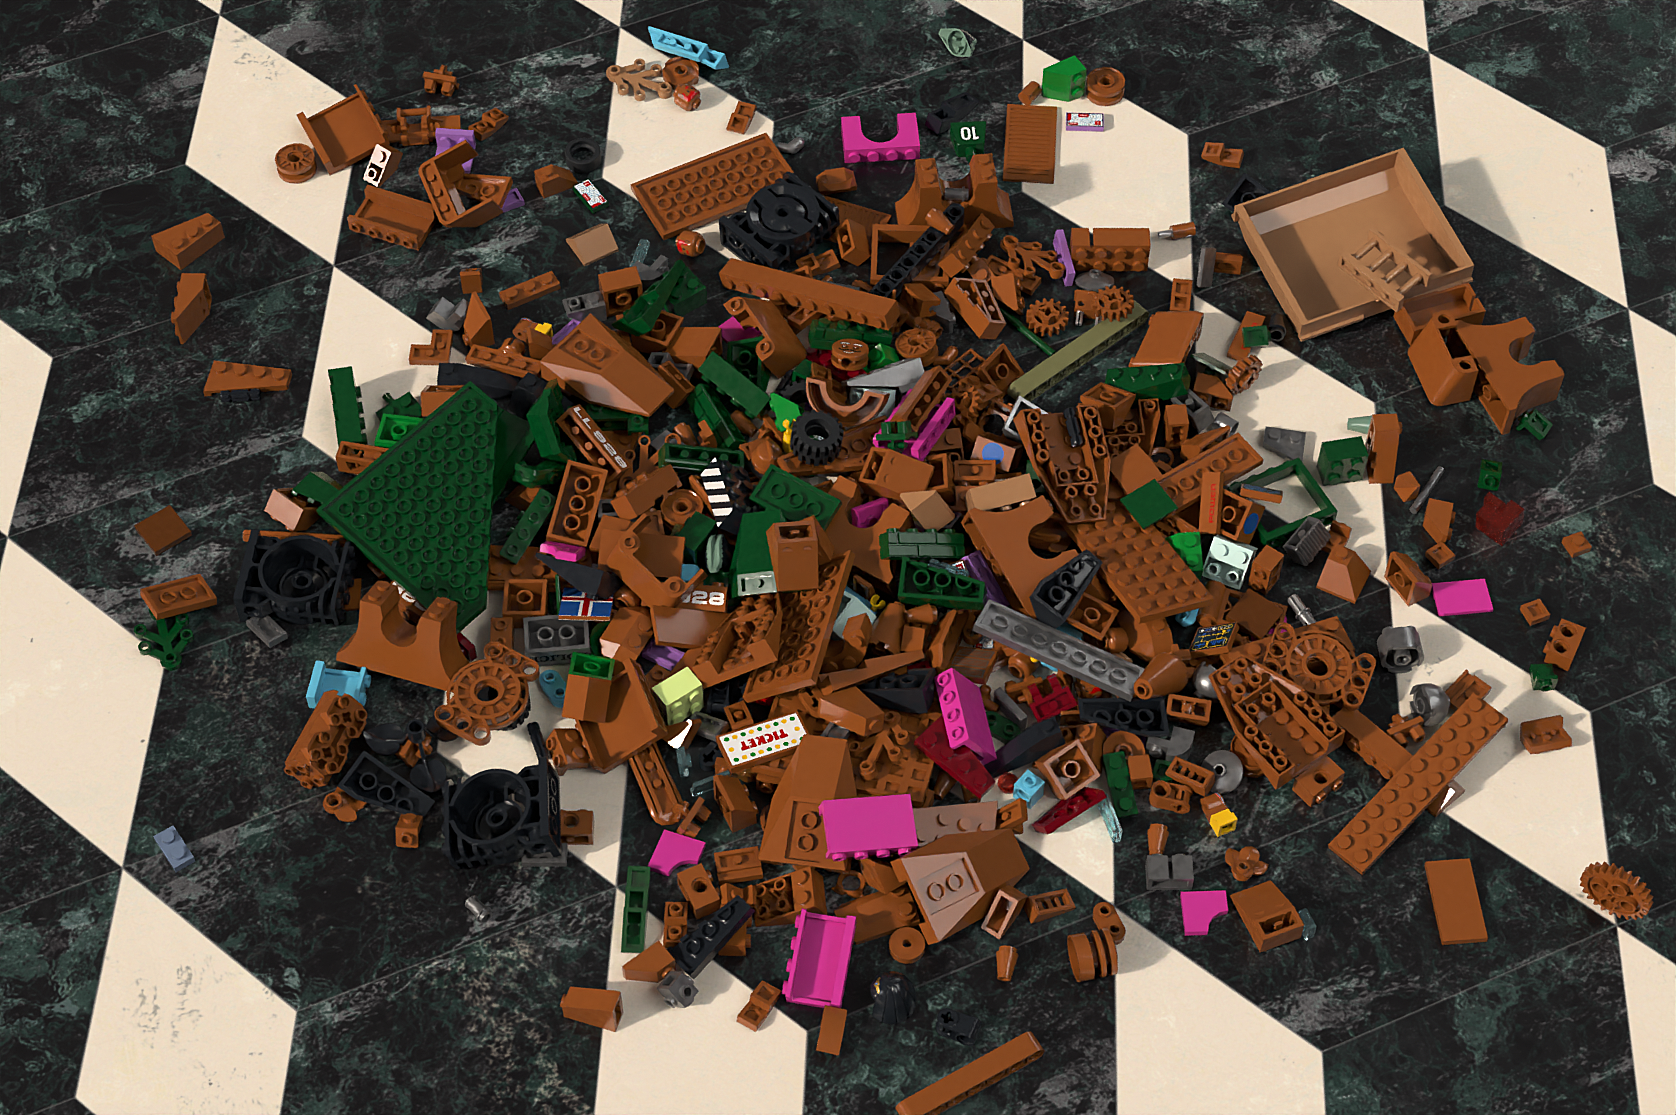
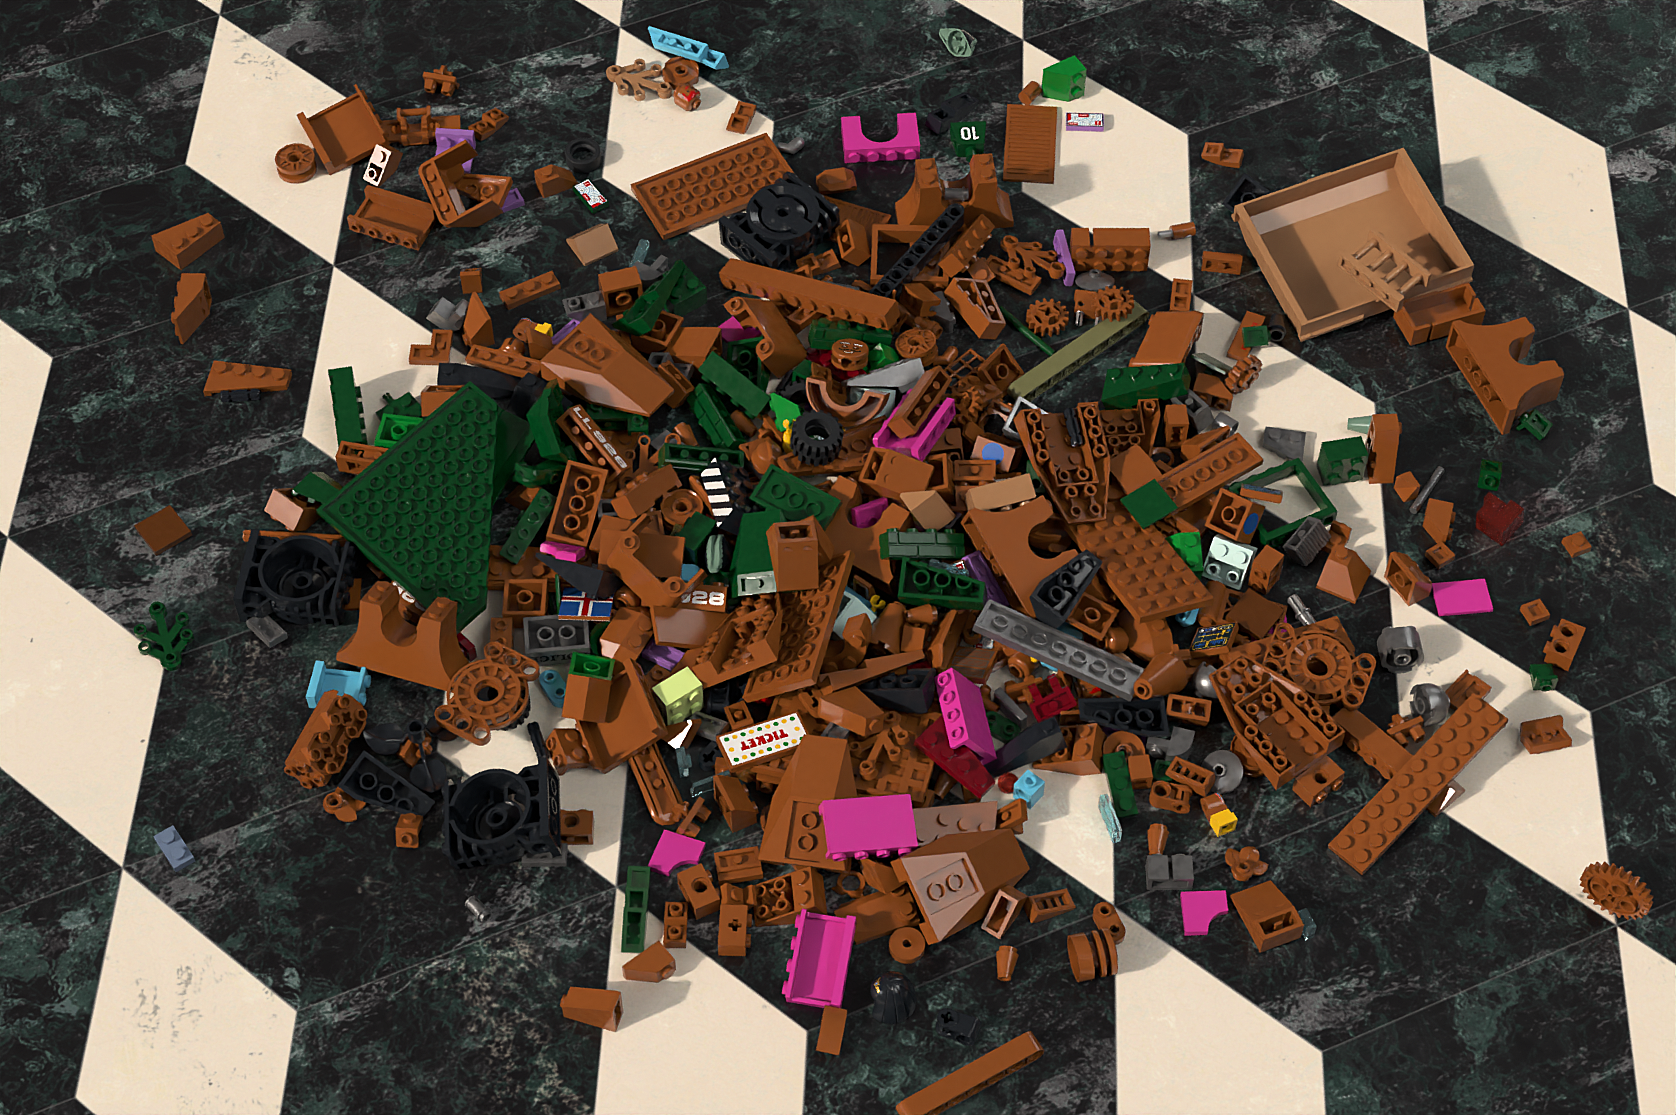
(178, 596): dark orange plate -> none
(677, 990): flat silver brick -> none
(690, 243): dark orange head -> none
(702, 945): black wing -> none
(706, 436): dark orange slope -> none
(759, 1006): dark orange slope -> none
(897, 438): dark green hips -> none
(939, 221): dark orange cone -> none
(1007, 291): dark orange slope -> none
(1067, 769): dark orange slope -> none
(1068, 809): dark red wing -> none
(1105, 86): dark orange wheel -> none
(1111, 403): dark orange slope -> none
(1206, 267): flat silver slope -> none
(1211, 503): dark orange tile -> none
(1437, 371): dark orange windscreen -> none
(1455, 901): dark orange tile -> none

